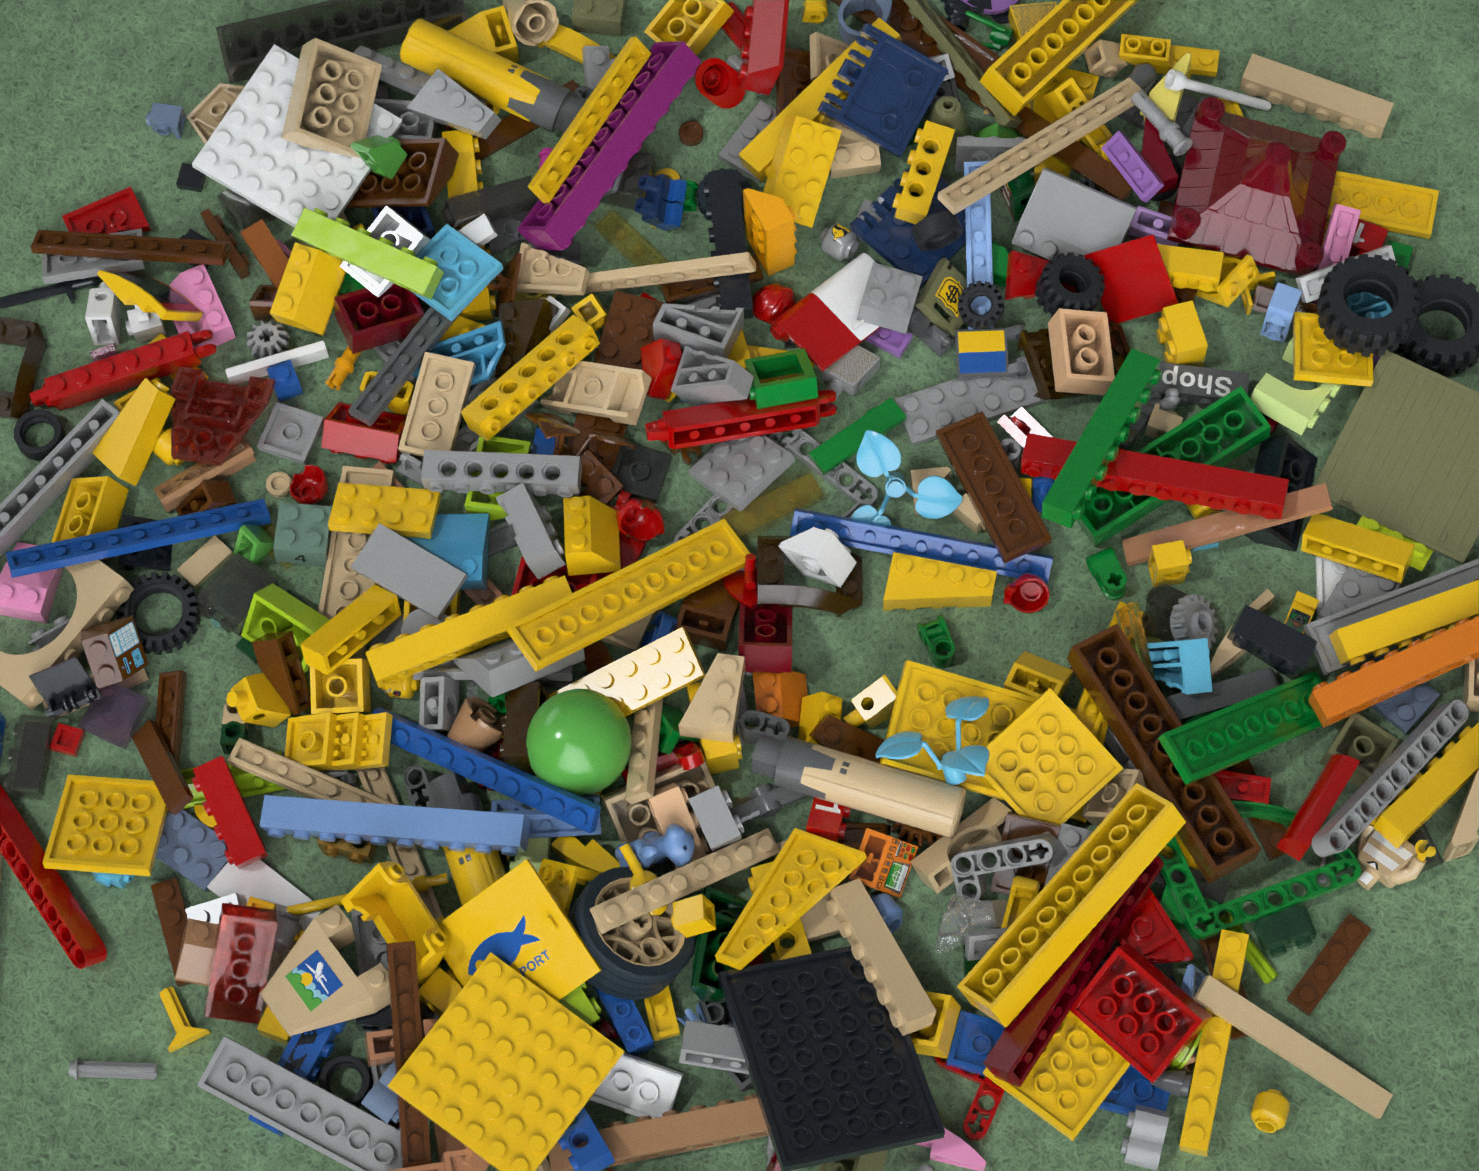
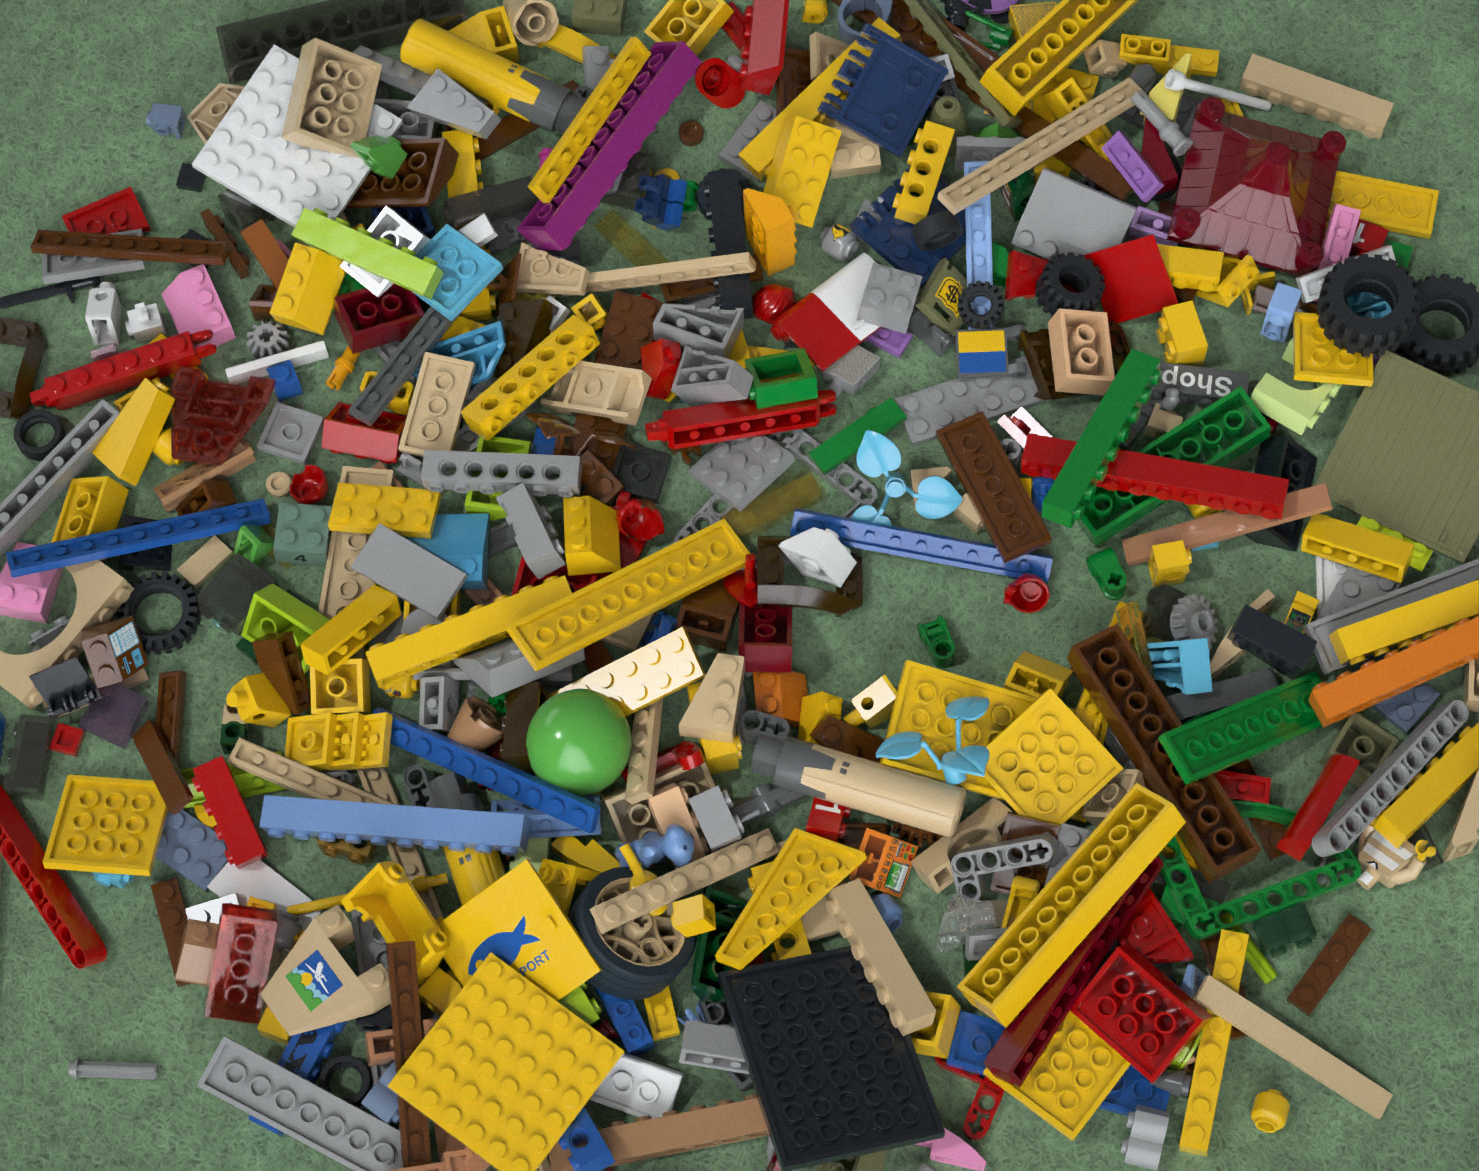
(150, 295): slope -> none
(184, 1031): yellow piece -> none
(669, 729): green panel -> none
(936, 584): yellow wedge -> none

